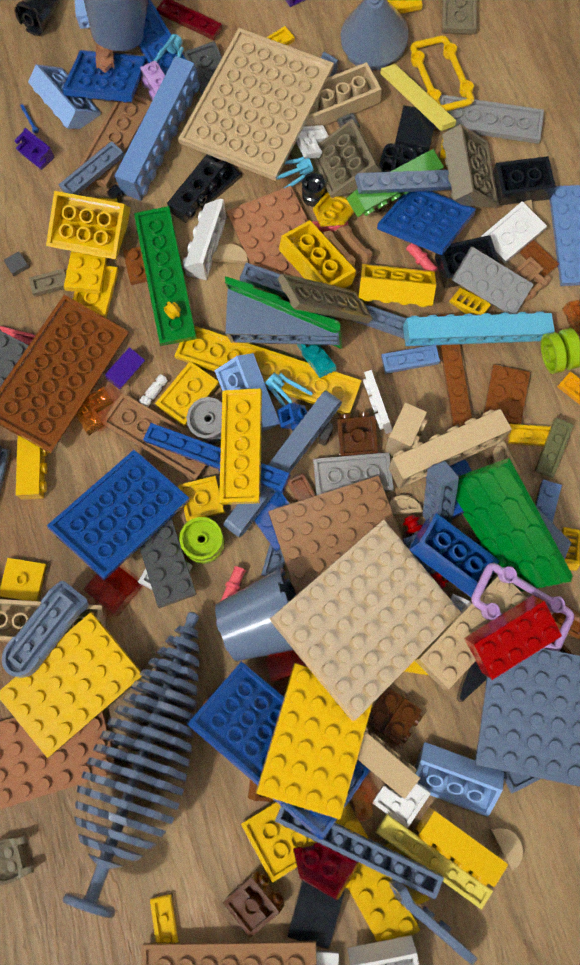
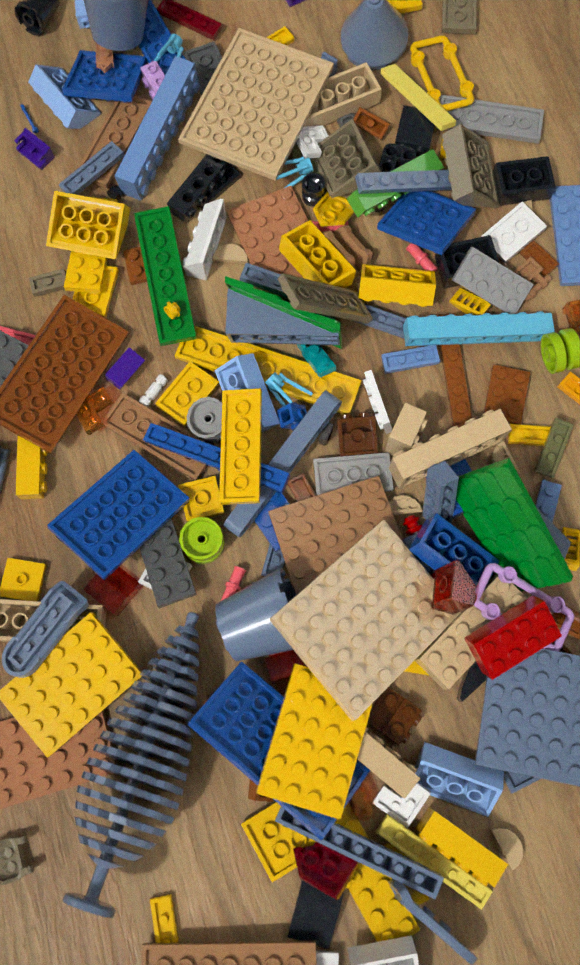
(16, 263): dark grey tile -> none
(254, 903): reddish brown plate -> none
(371, 123): none -> dark orange slope
(453, 589): none -> clear red slope

